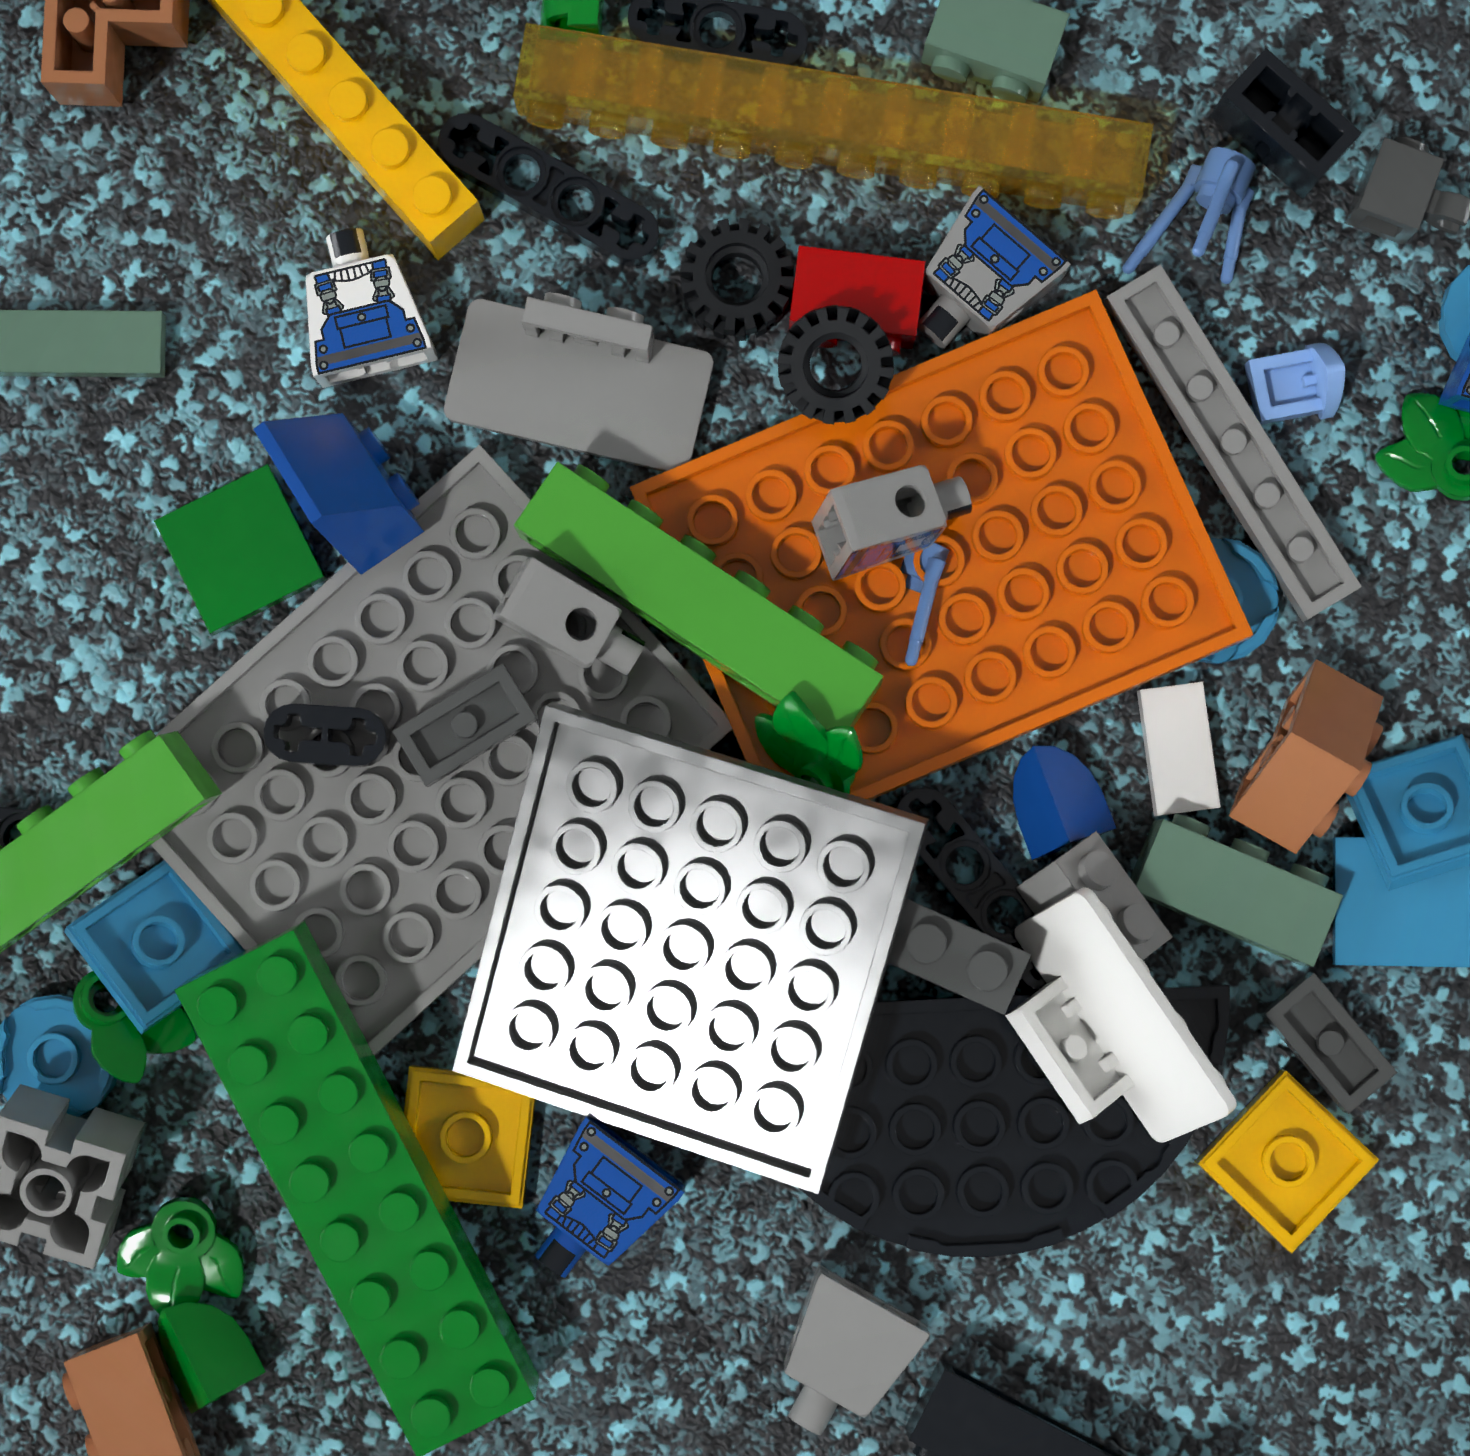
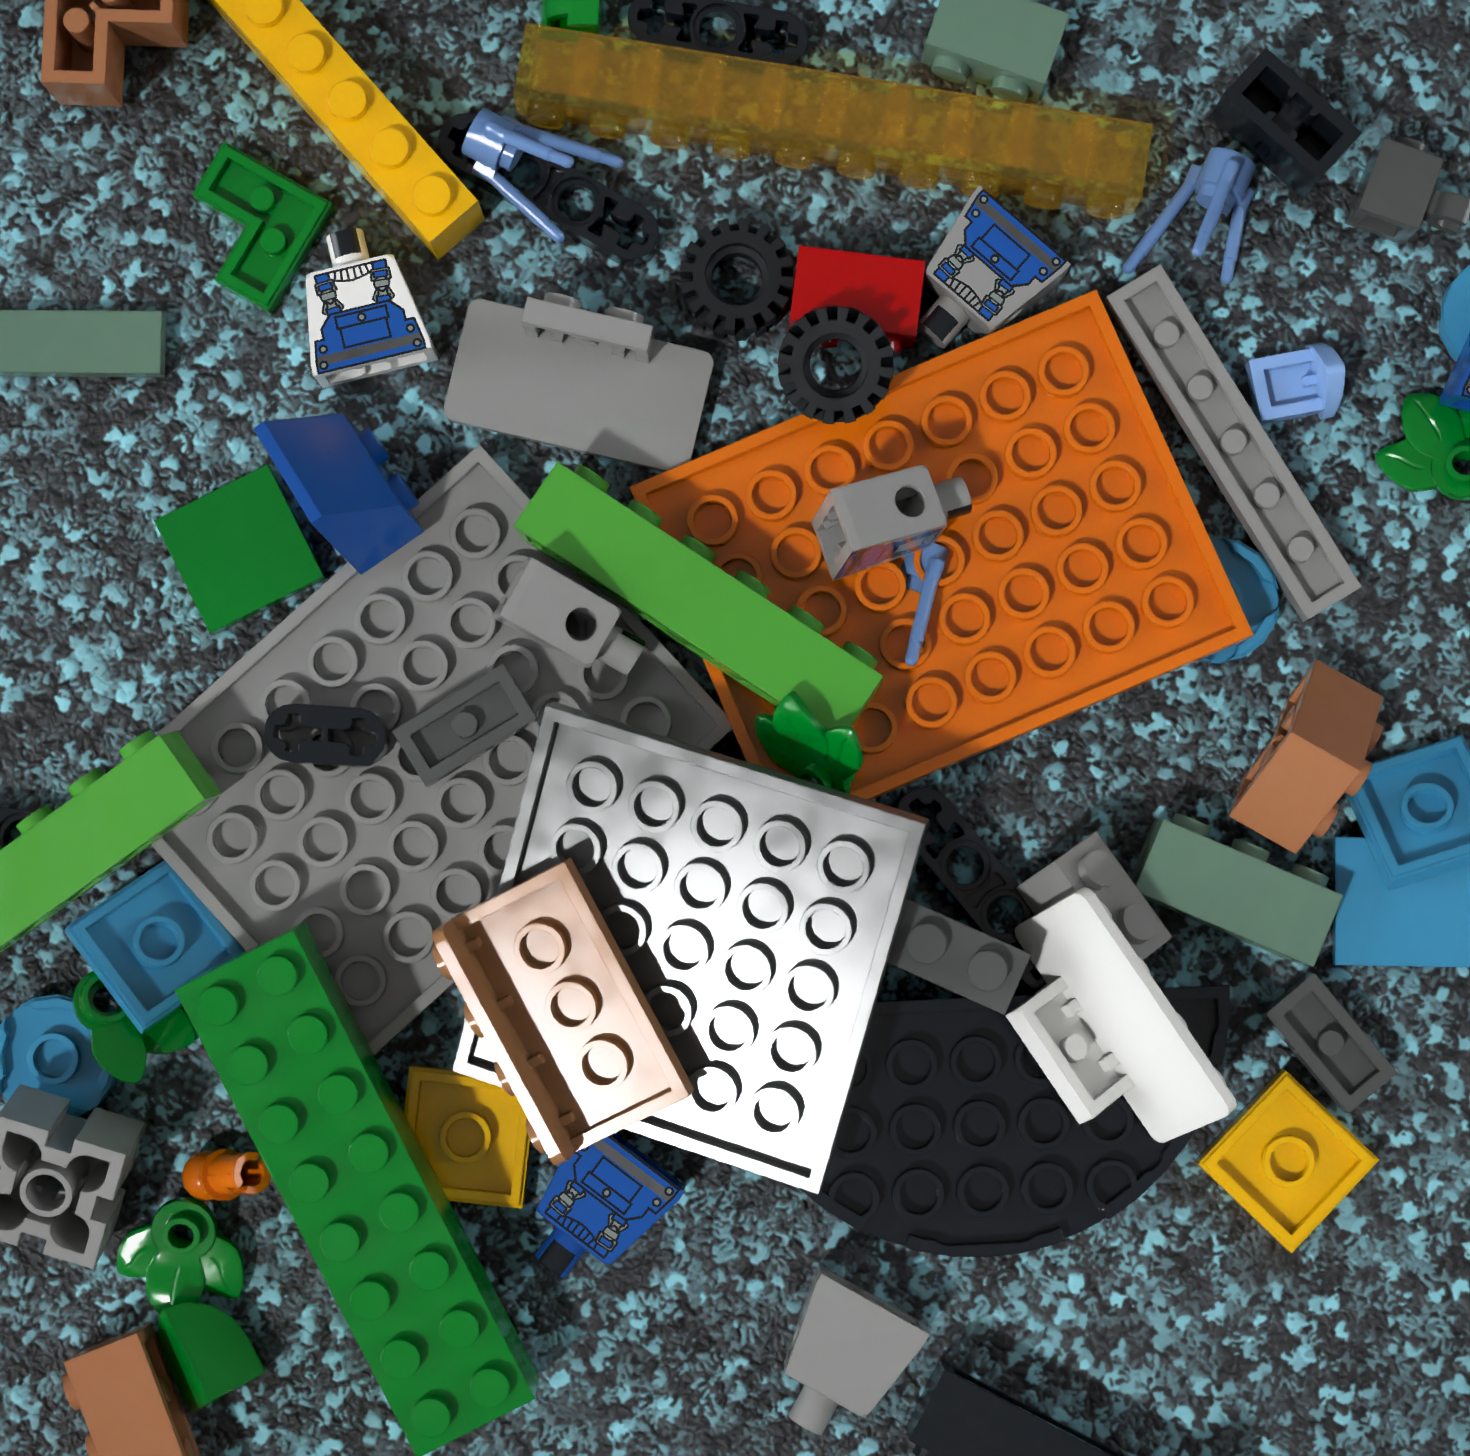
(224, 1175): none -> orange pin
(277, 219): none -> green tile
(500, 142): none -> medium blue plant
(560, 1012): none -> bracket
(1057, 801): blue brick -> none
(1178, 749): white tile -> none

